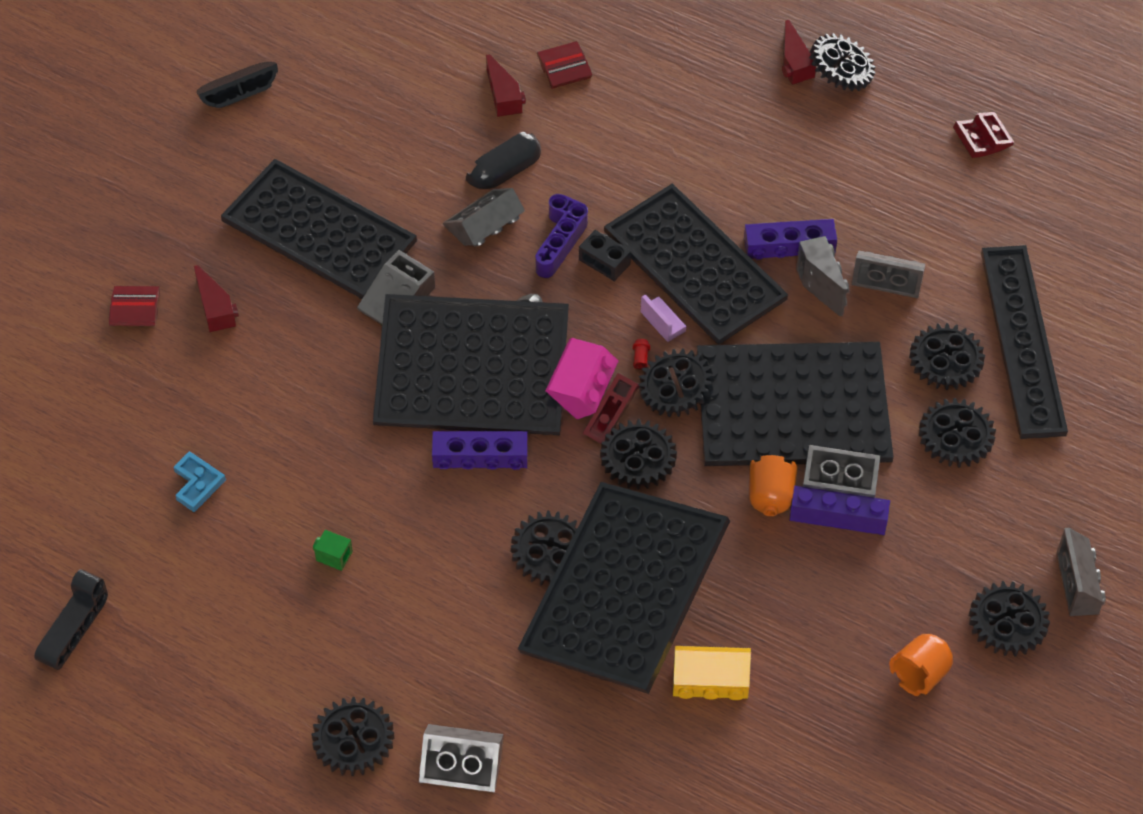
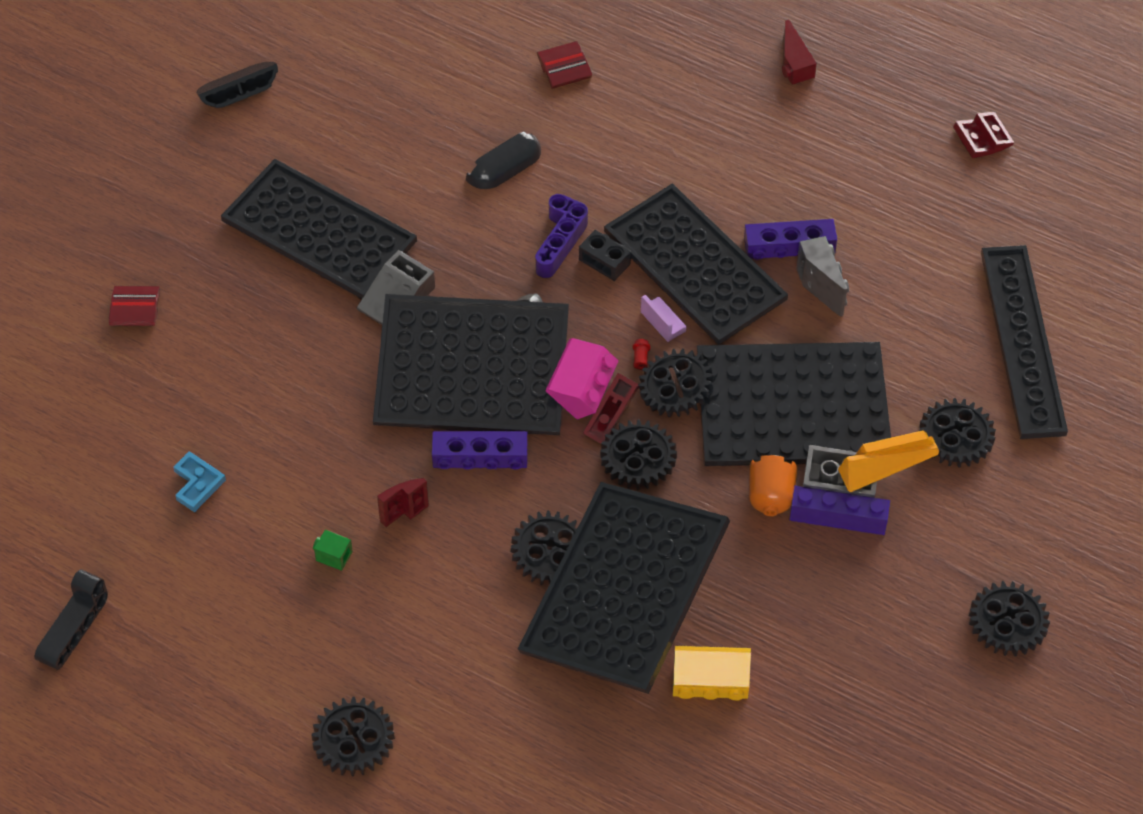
(216, 302): dark red slope -> none
(405, 498): none -> dark red slope
(460, 758): flat silver slope -> none
(485, 216): flat silver slope -> none
(504, 89): dark red slope -> none
(832, 51): black gear -> none
(885, 458): none -> light orange wedge
(888, 274): flat silver slope -> none
(922, 664): orange cylinder -> none
(956, 363): black gear -> none
(1079, 574): flat silver slope -> none

